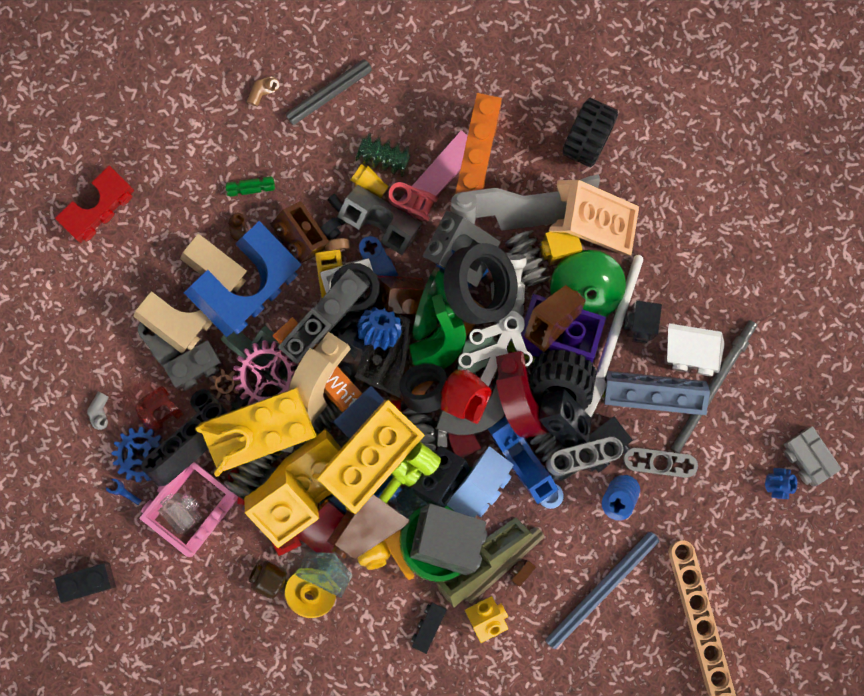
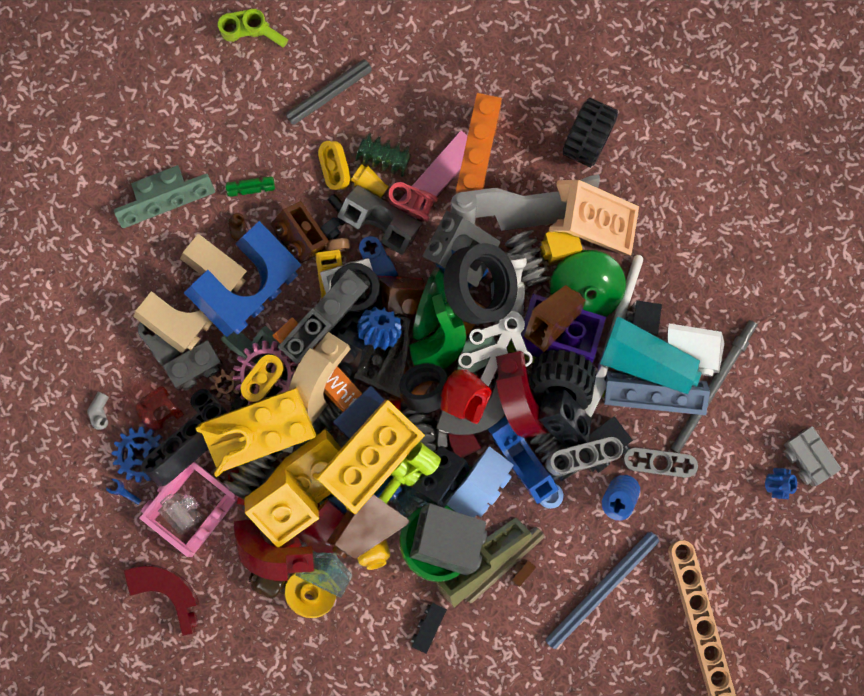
(83, 222): red arch -> none
(85, 582): black brick -> none
(161, 194): none -> sand green bracket
(170, 584): none -> dark red arch
(241, 20): none -> lime beam
(260, 376): none -> yellow plate
(262, 87): medium nougat arm -> none
(267, 560): none -> dark red arch
(334, 167): none -> yellow plate
(393, 545): light orange slope -> none
(487, 618): yellow brick -> none
(649, 358): none -> teal slope

